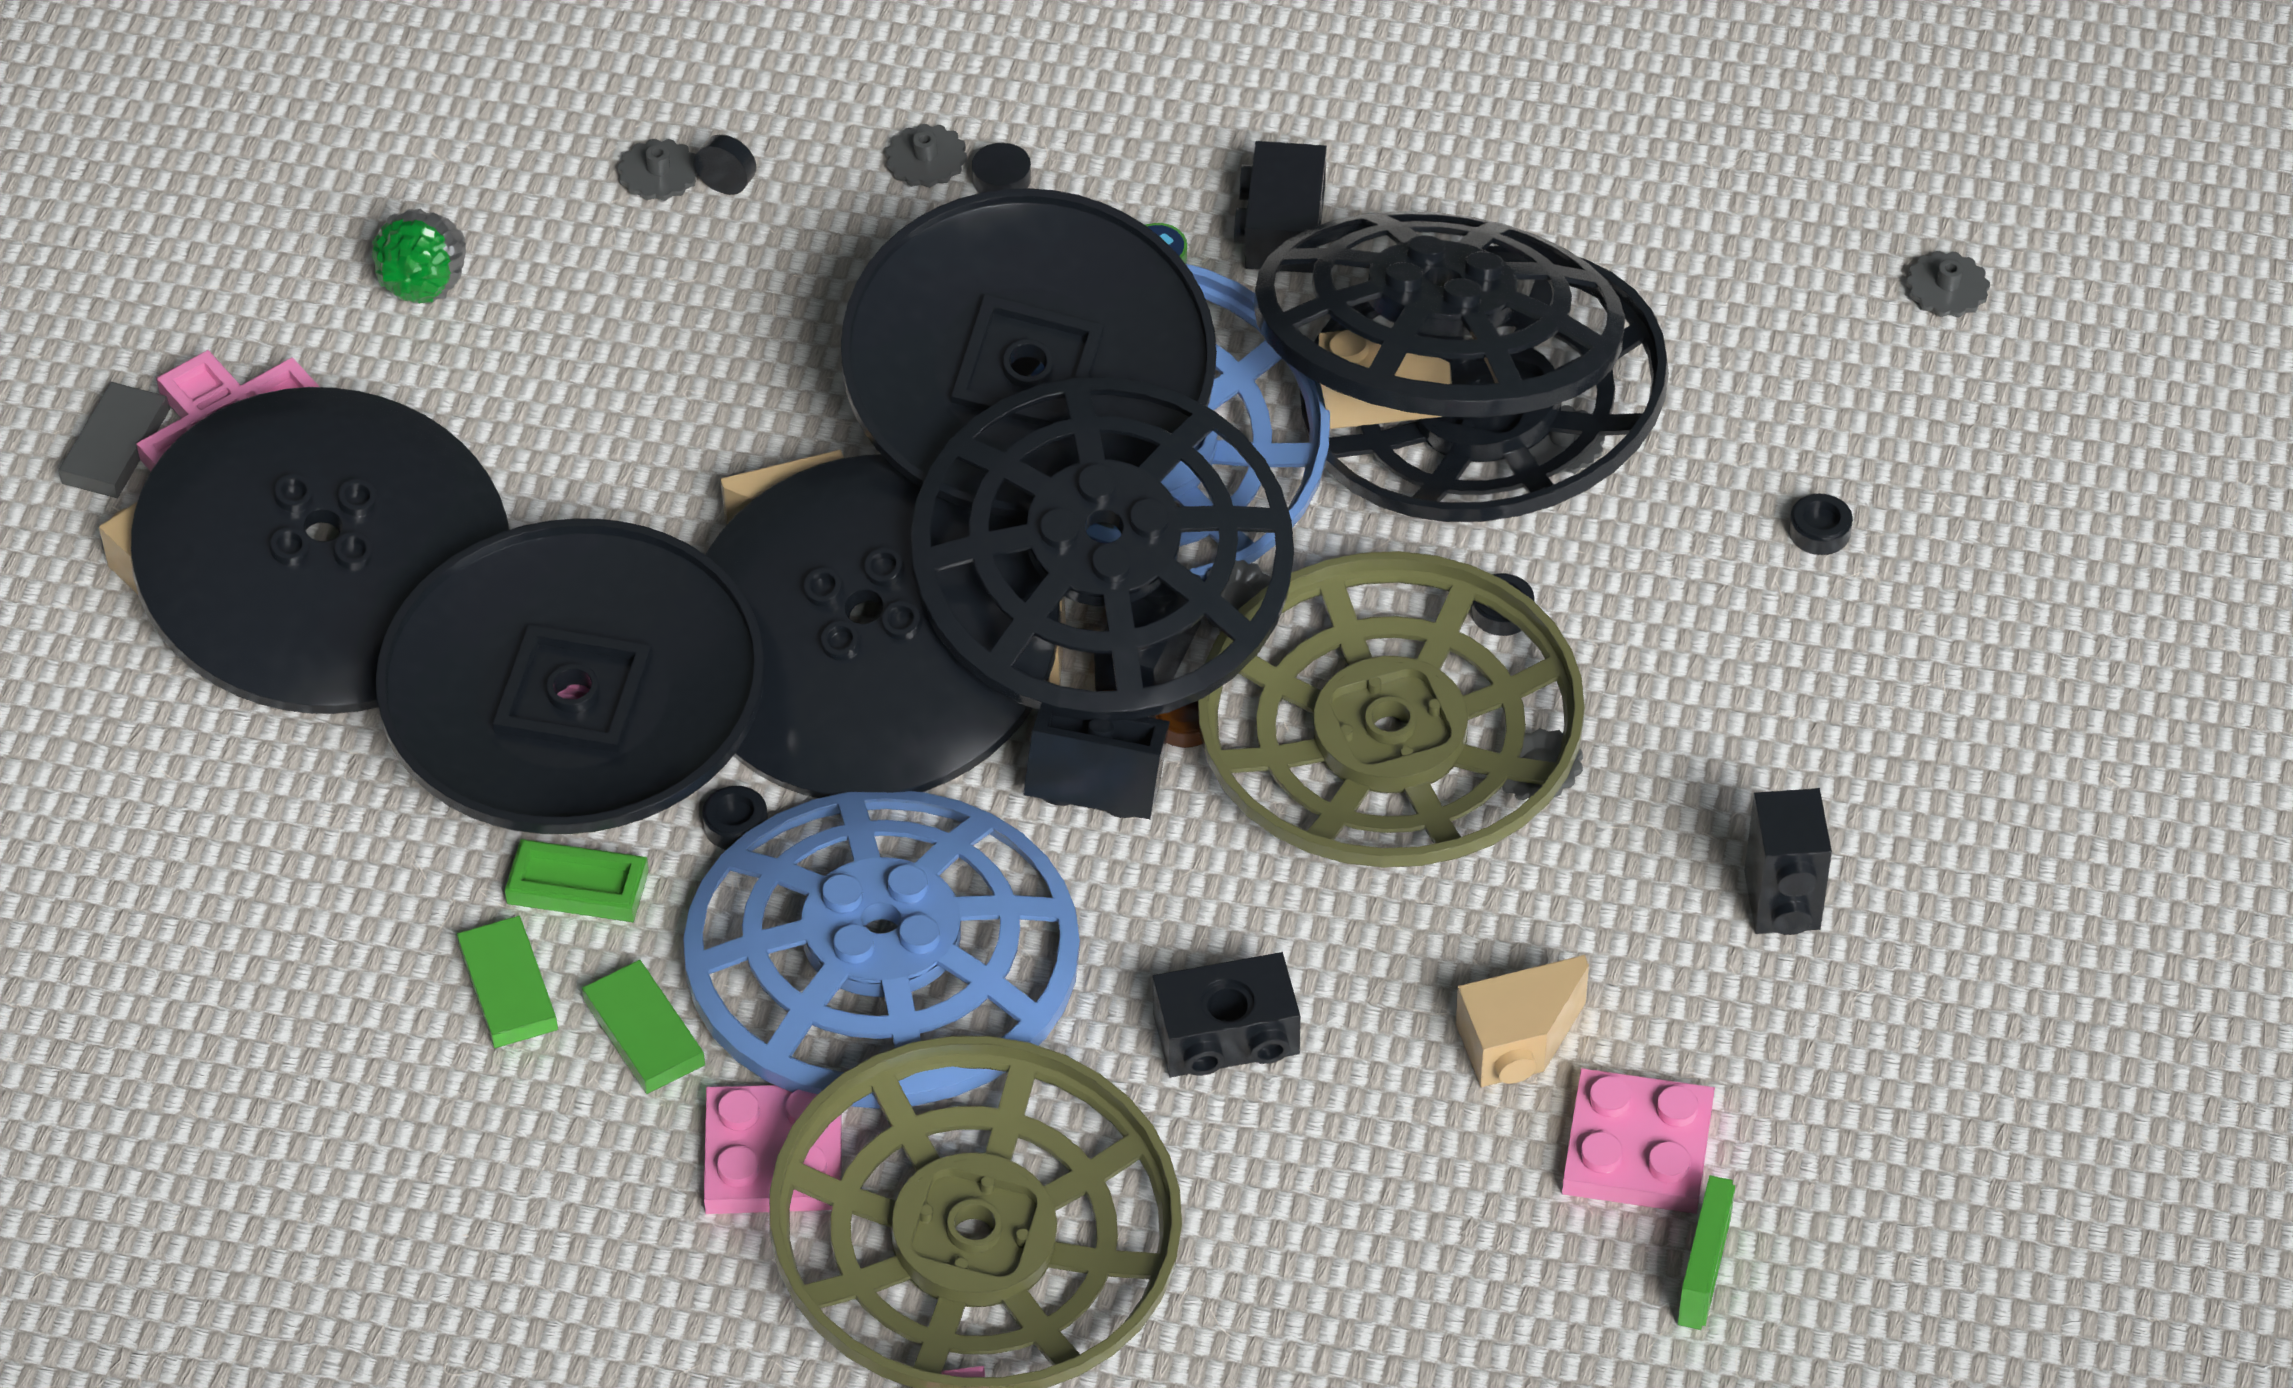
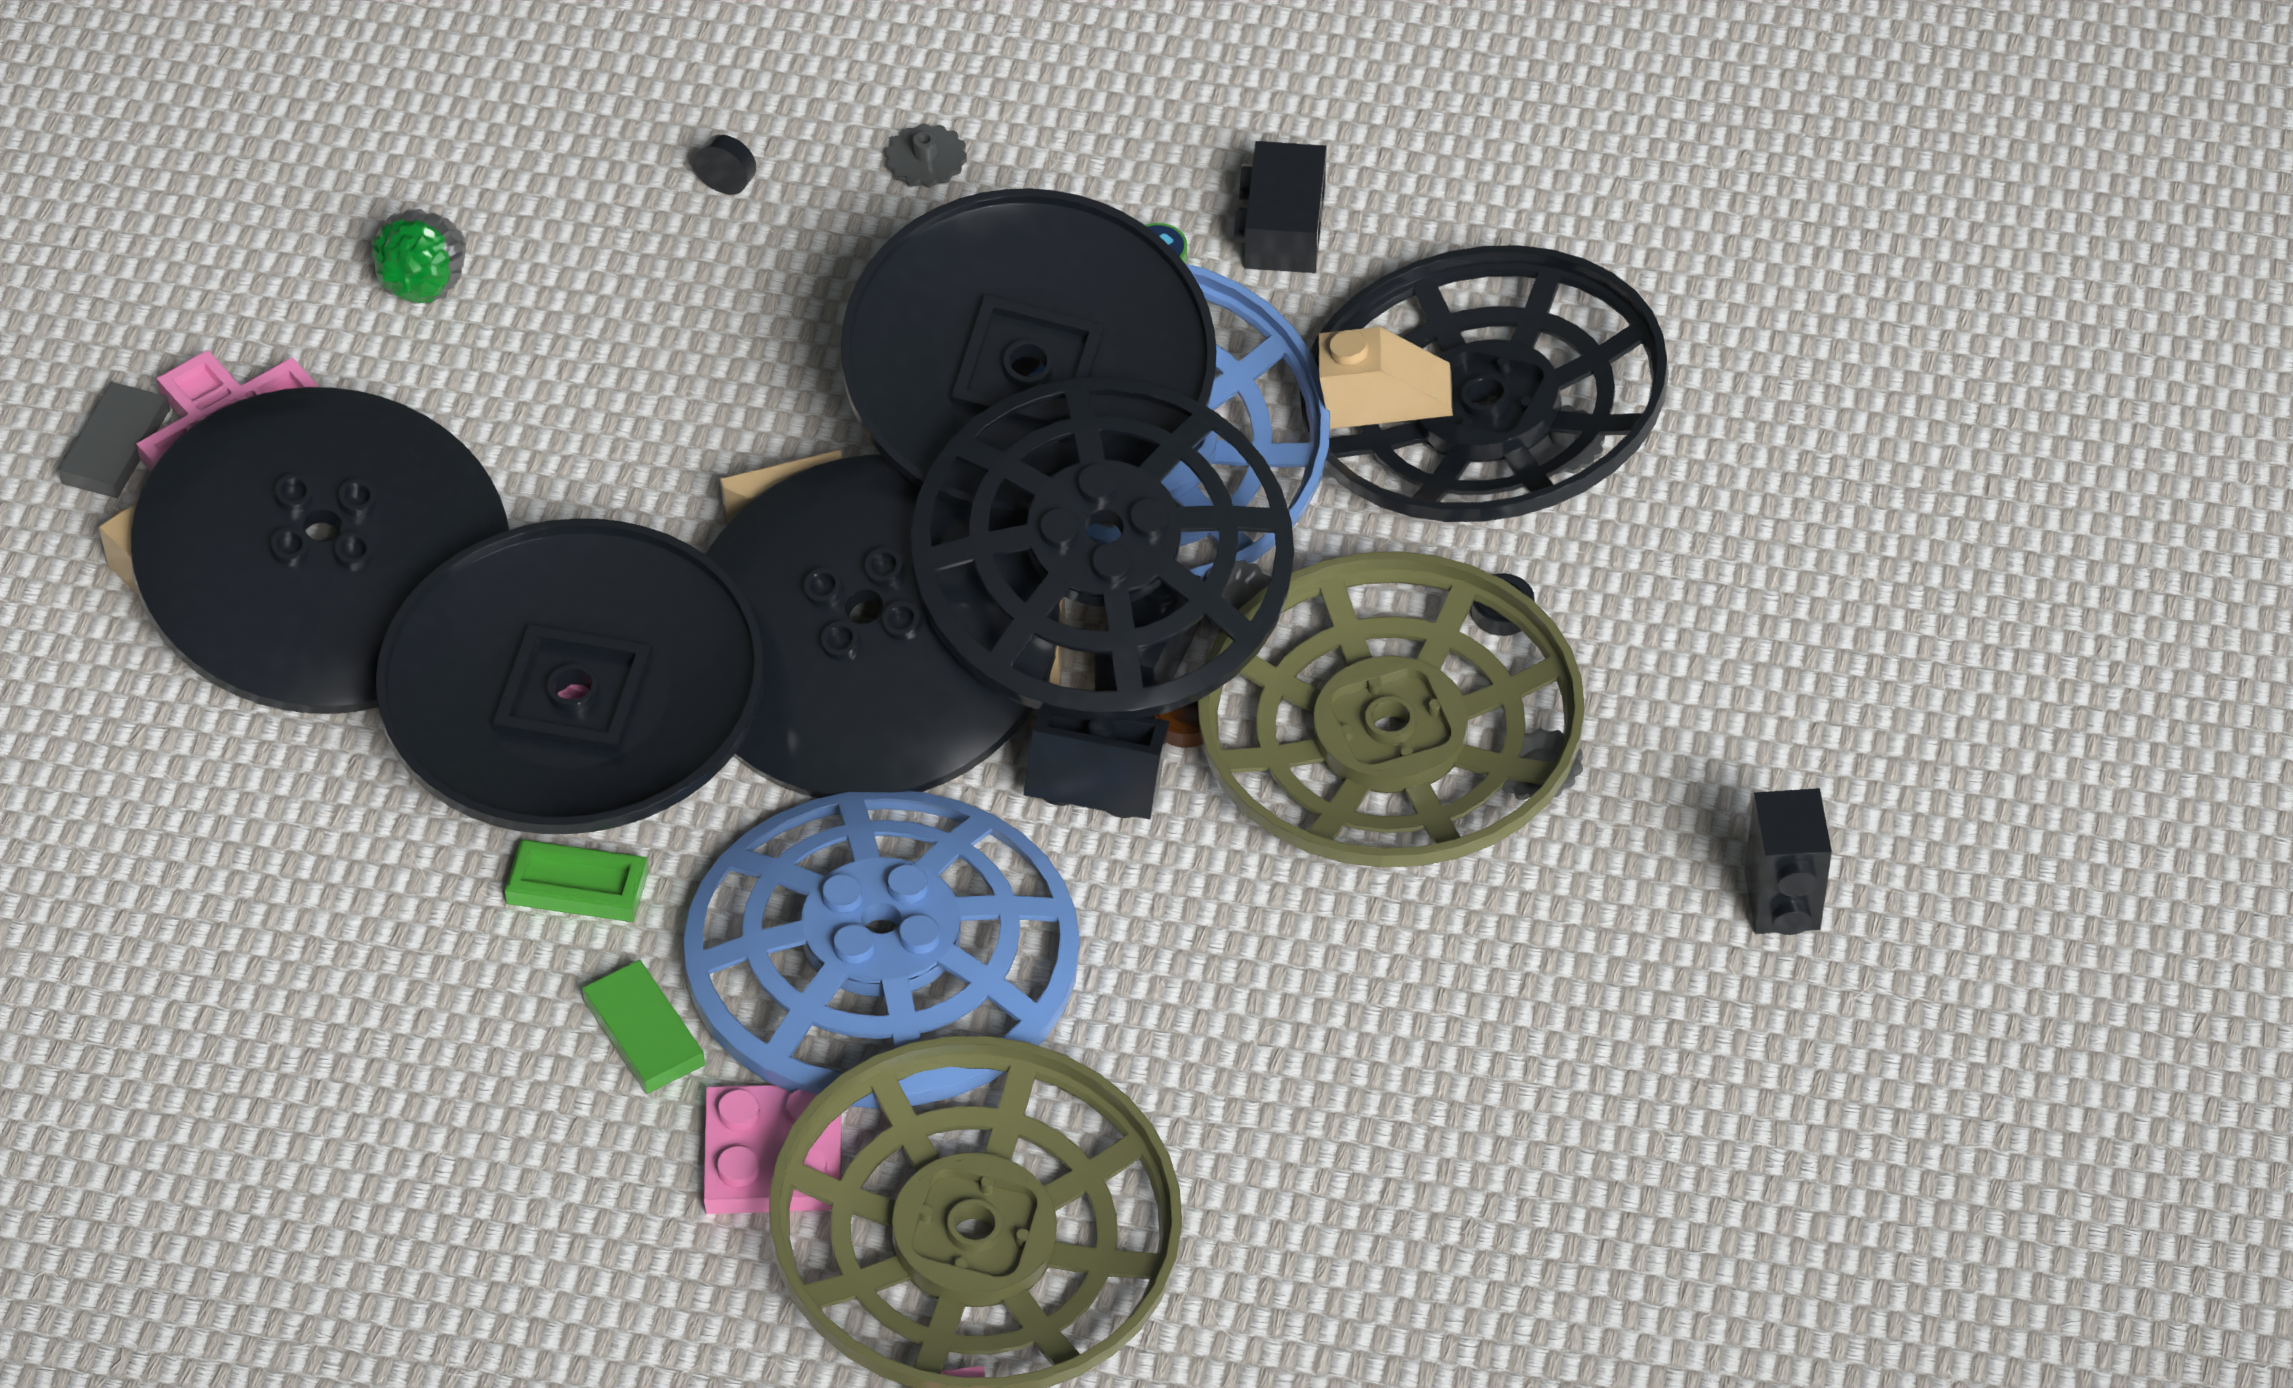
(507, 981): bright green tile -> none
(658, 169): dark grey piece -> none
(731, 814): black tile -> none
(1001, 167): black tile -> none
(1249, 991): black brick -> none
(1439, 292): black dish -> none
(1520, 1018): tan slope -> none
(1638, 1141): bright pink plate -> none
(1706, 1253): bright green tile -> none
(1820, 524): black tile -> none
(1947, 284): dark grey piece -> none

